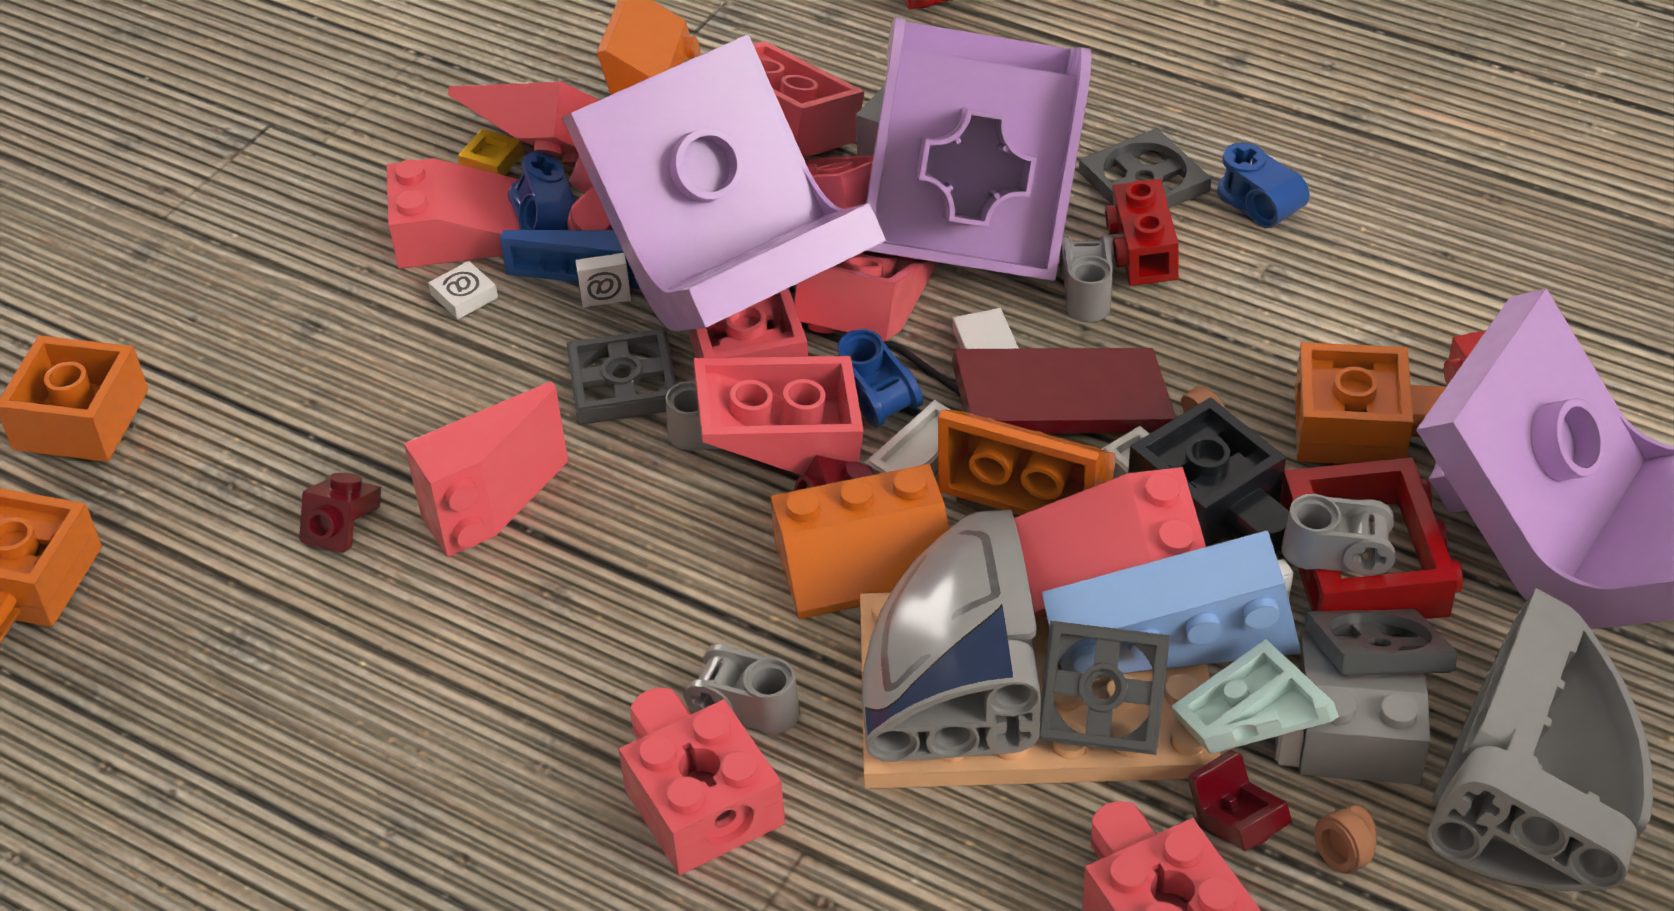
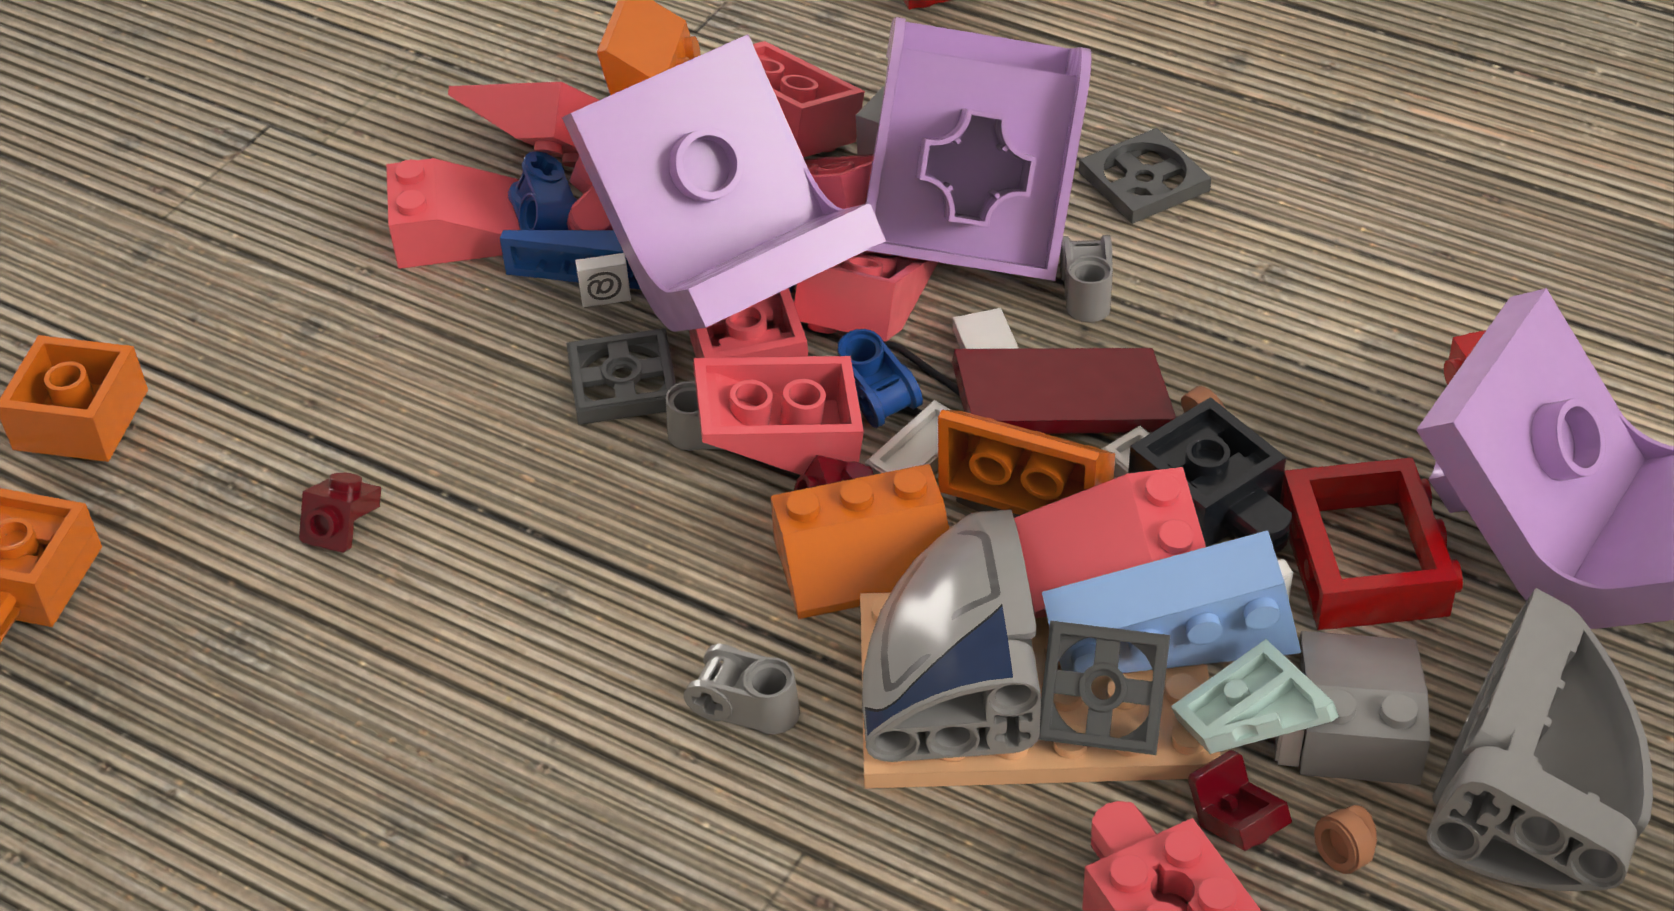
(463, 290): white tile -> none
(486, 467): coral slope -> none
(491, 152): yellow plate -> none
(698, 779): coral brick -> none
(1144, 232): red brick -> none
(1260, 190): blue piece -> none
(1335, 534): light grey piece -> none
(1357, 403): orange brick -> none
(1373, 649): dark grey piece -> none

